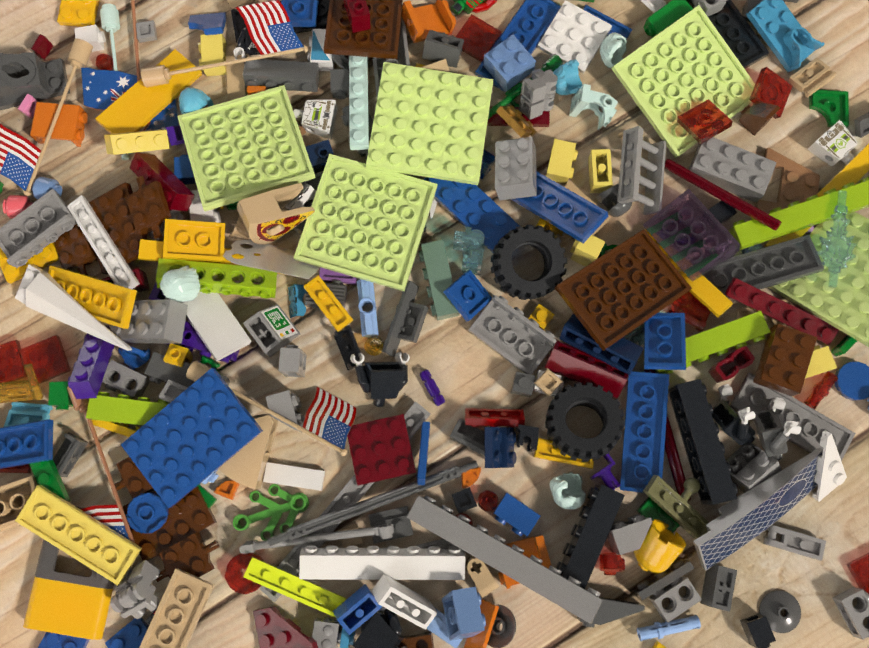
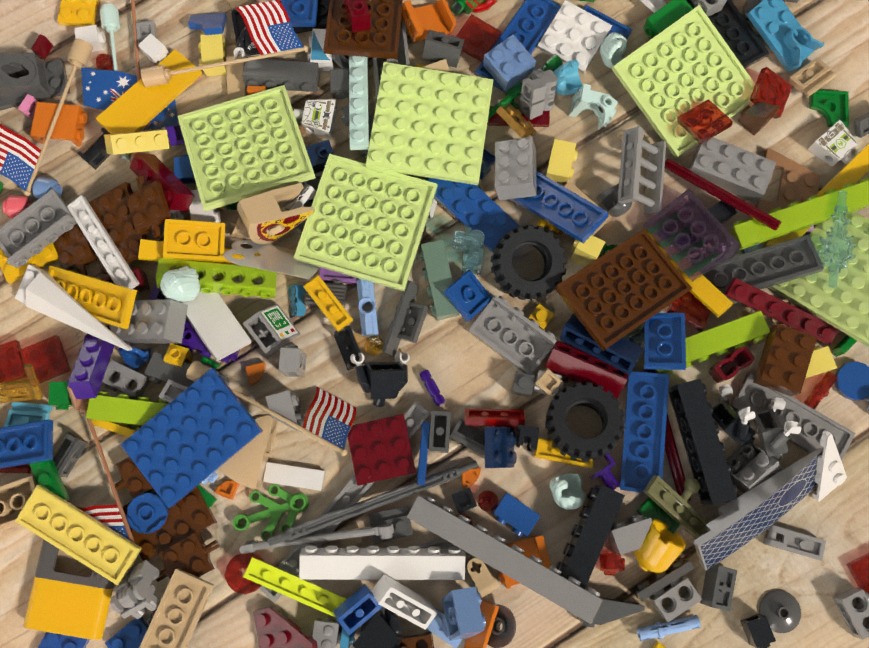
(96, 152): none -> black hinge
(153, 49): none -> white brick
(192, 100): medium azure hair -> none
(255, 372): none -> orange tile
(439, 431): none -> dark grey brick
(600, 170): light yellow brick -> none

